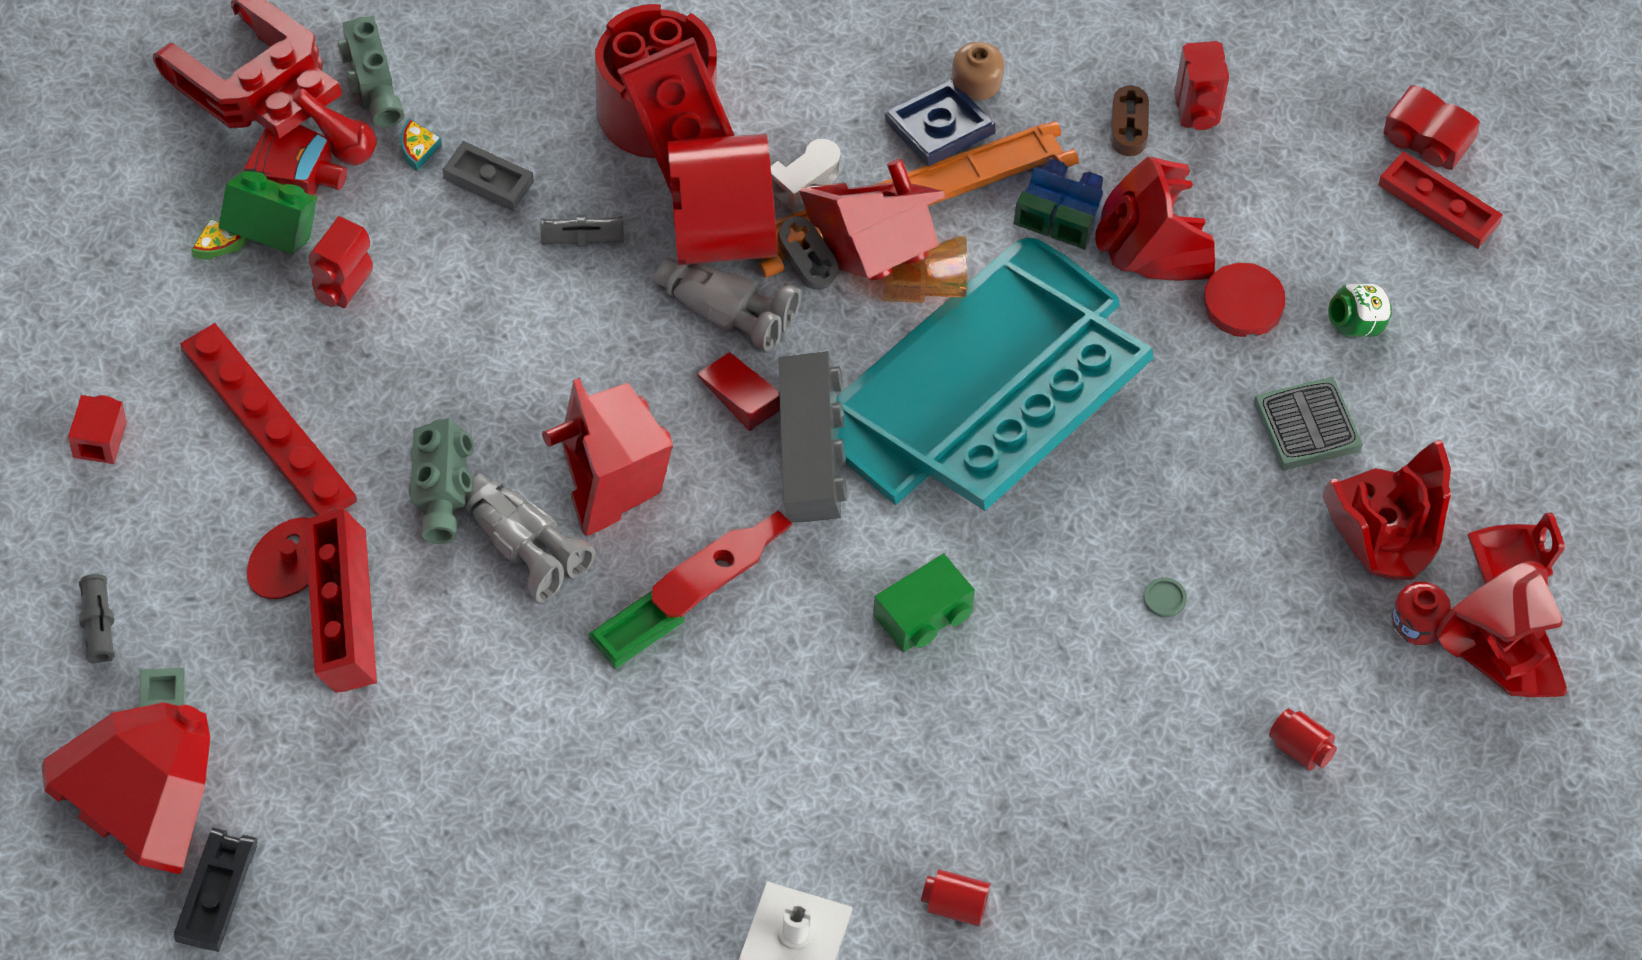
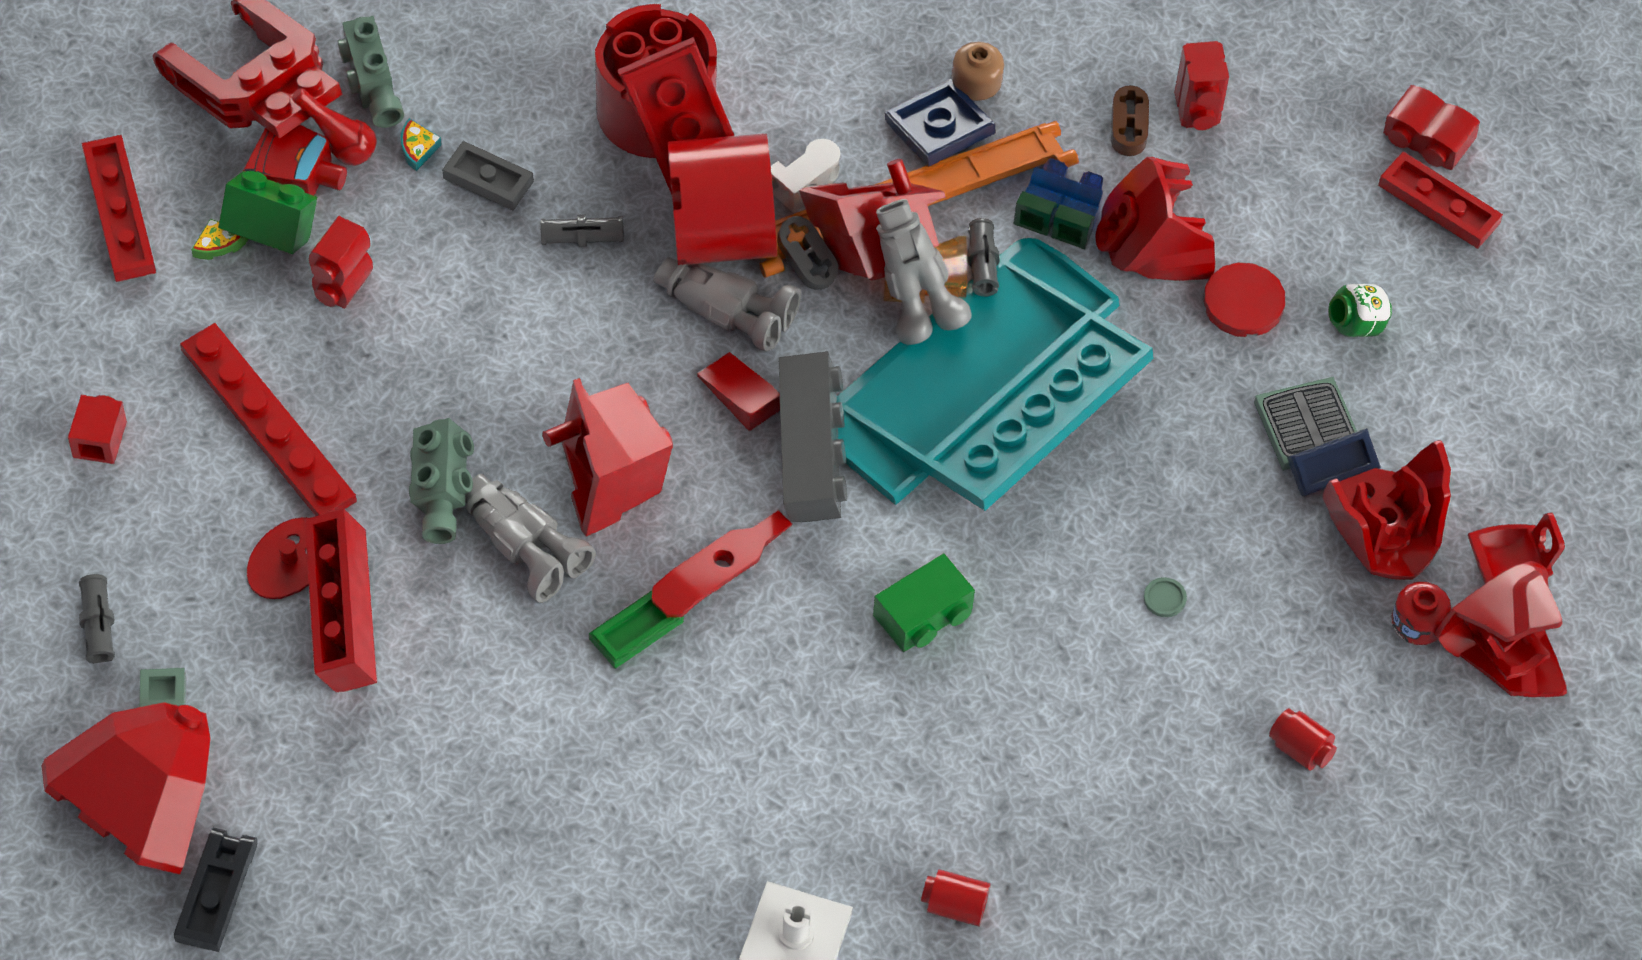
(118, 208): none -> red plate
(914, 266): none -> light grey piece
(983, 257): none -> dark grey pin
(1332, 460): none -> dark blue tile

